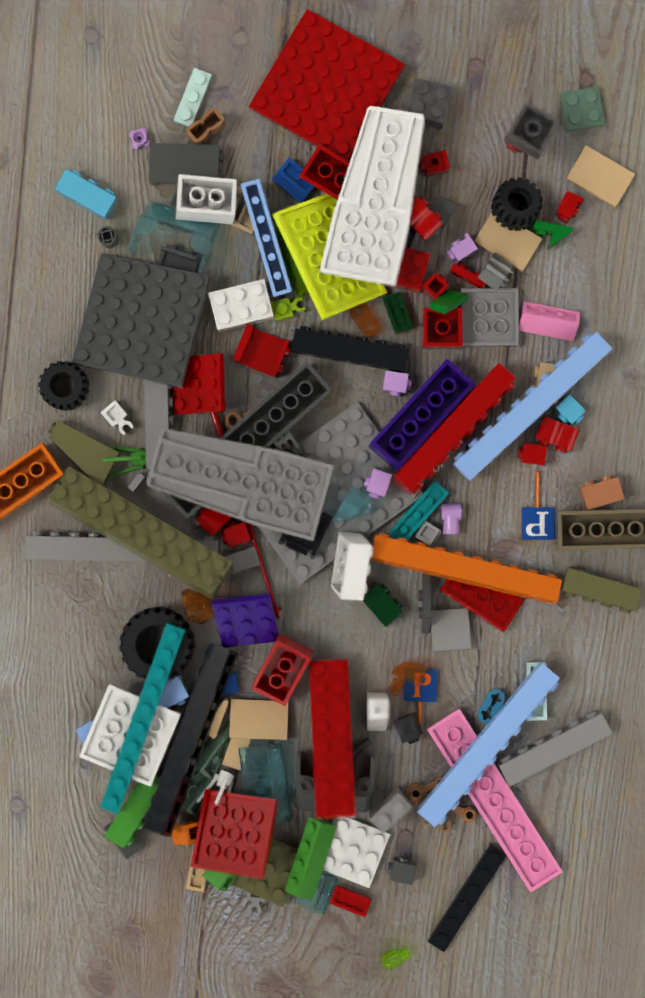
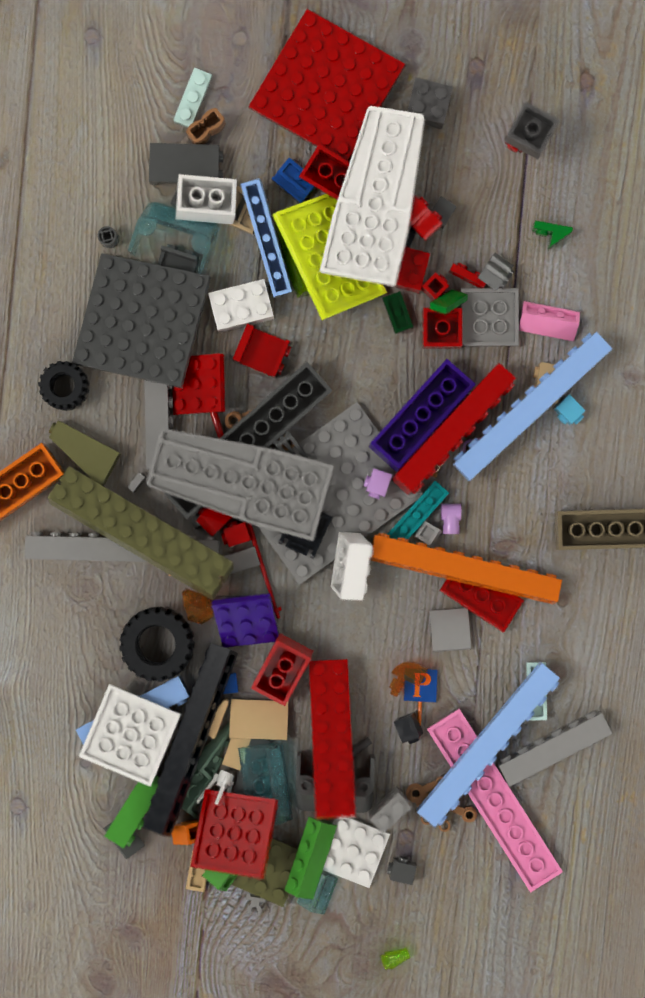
(86, 193): medium azure brick -> none
(115, 415): white plate -> none
(137, 458): bright green plant -> none
(139, 133): lavender plate -> none
(142, 718): teal plate -> none
(283, 309): lime plate -> none
(350, 350): black brick -> none
(350, 900): red plate -> none
(352, 506): clear light blue slope -> none
(364, 319): clear orange plate -> none
(377, 711): white slope -> none
(381, 604): dark green brick -> none
(396, 383): lavender brick -> none
(425, 596): dark grey wing -> none
(441, 167): red brick -> none
(462, 249): lavender brick -> none
(466, 897): black plate -> none
(487, 702): dark azure beam -> none
(512, 245): tan tile -> none
(524, 192): black tyre -> none
(532, 454): red brick -> none
(537, 521): blue piece -> none
(556, 434): red brick -> none
(568, 207): red brick -> none
(582, 109): sand green plate -> none
(600, 176): tan tile -> none
(600, 589): olive brick -> none
(601, 493): nougat brick -> none

